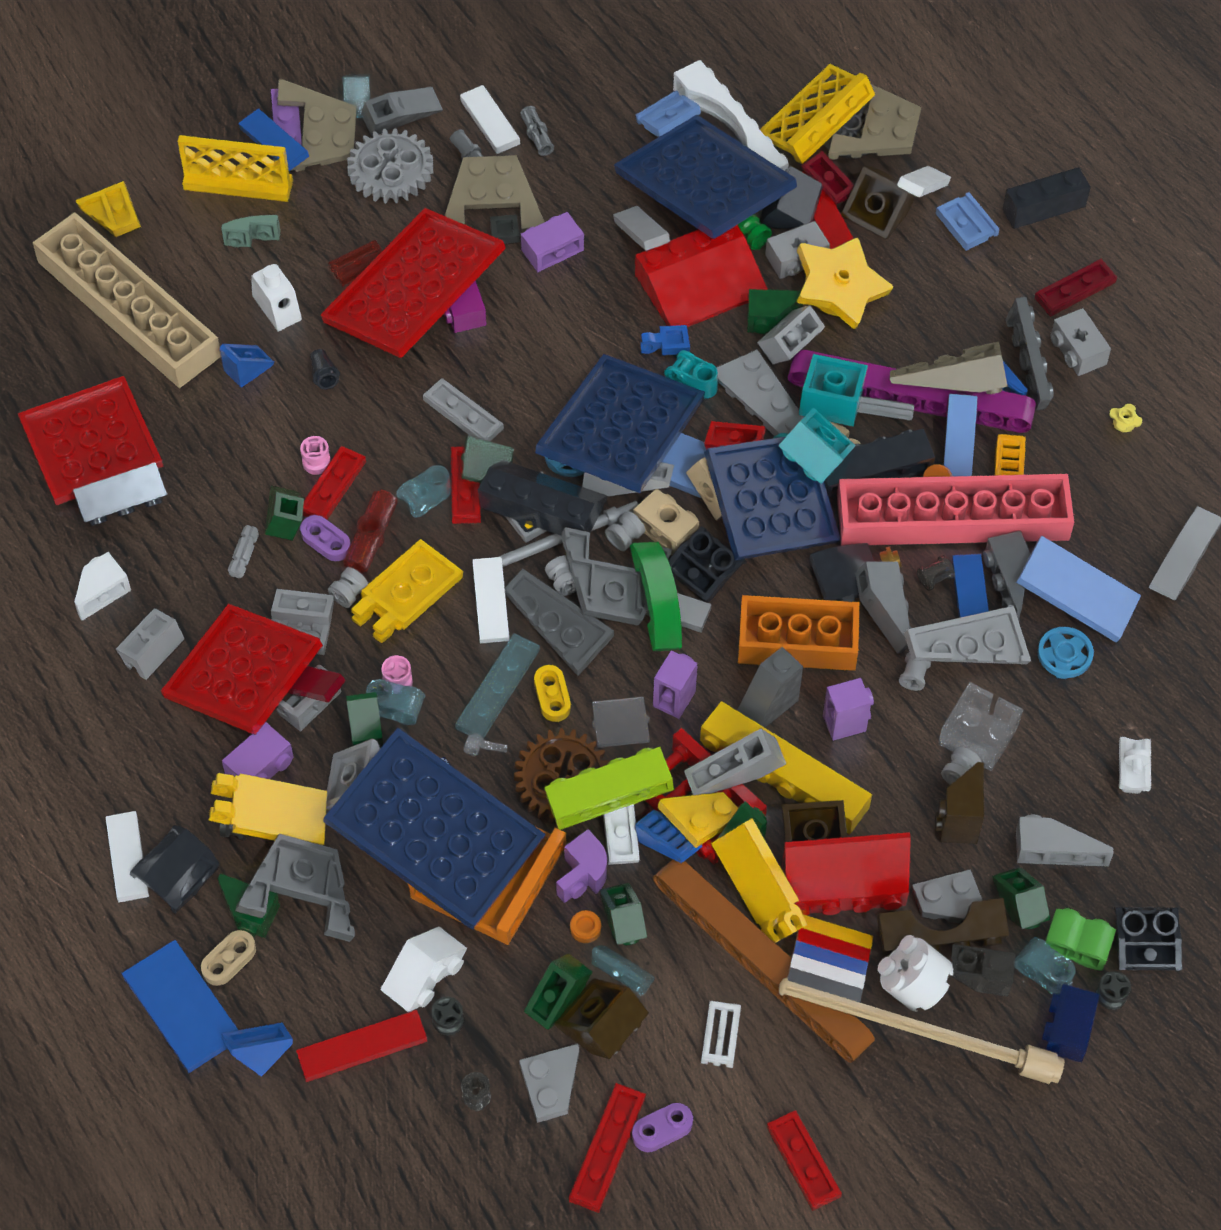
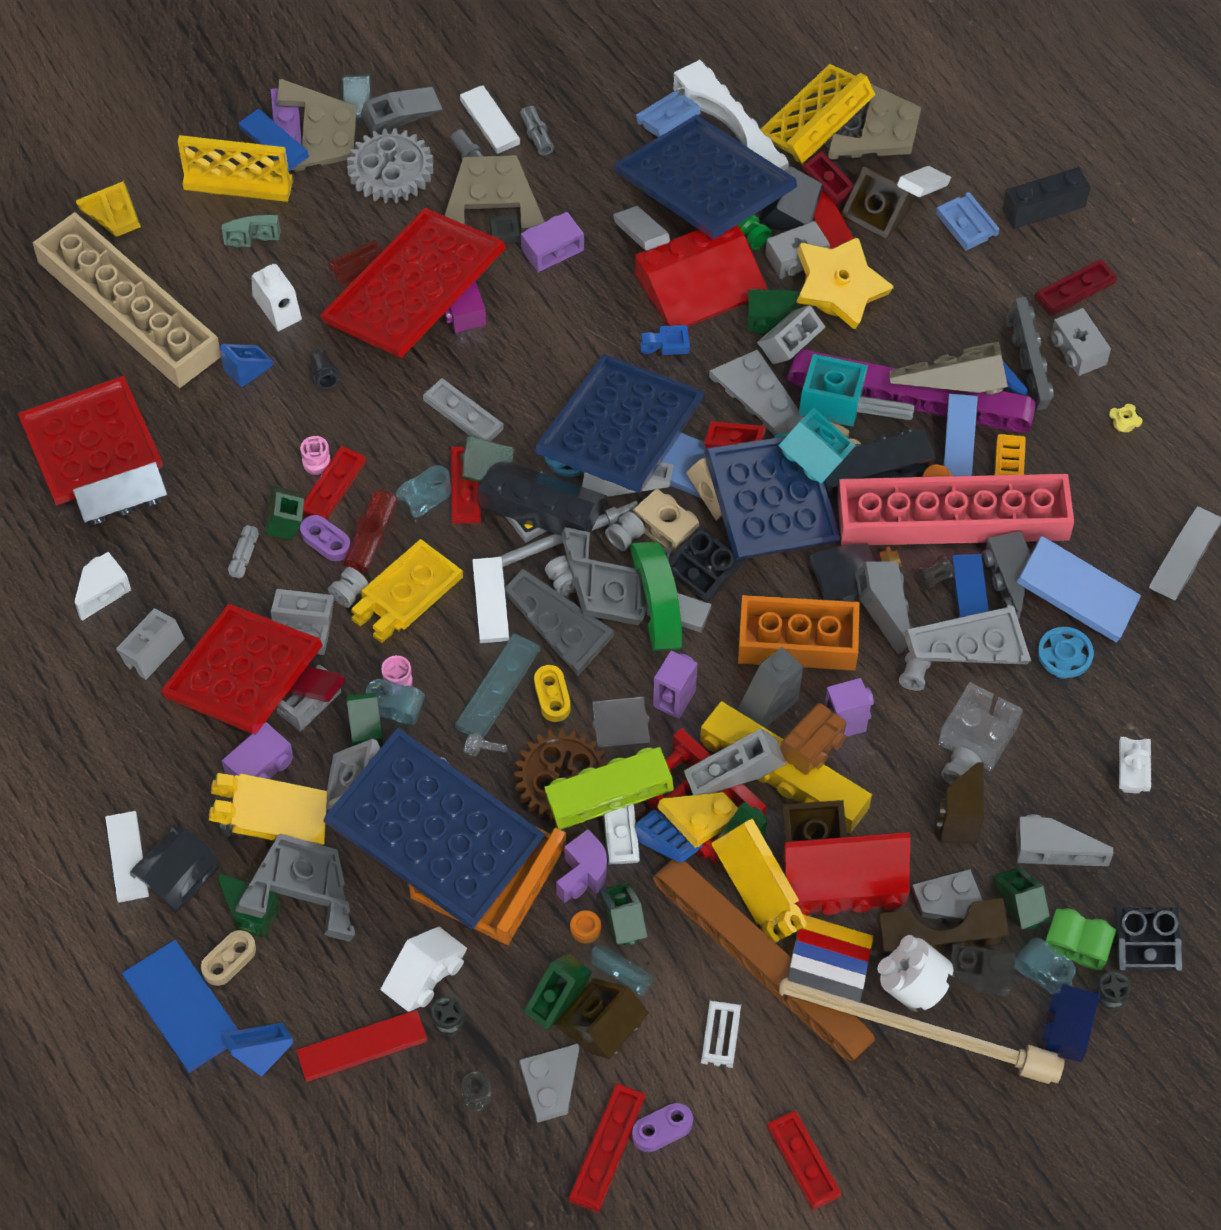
(694, 373): teal piece -> none
(813, 738): none -> dark orange brick

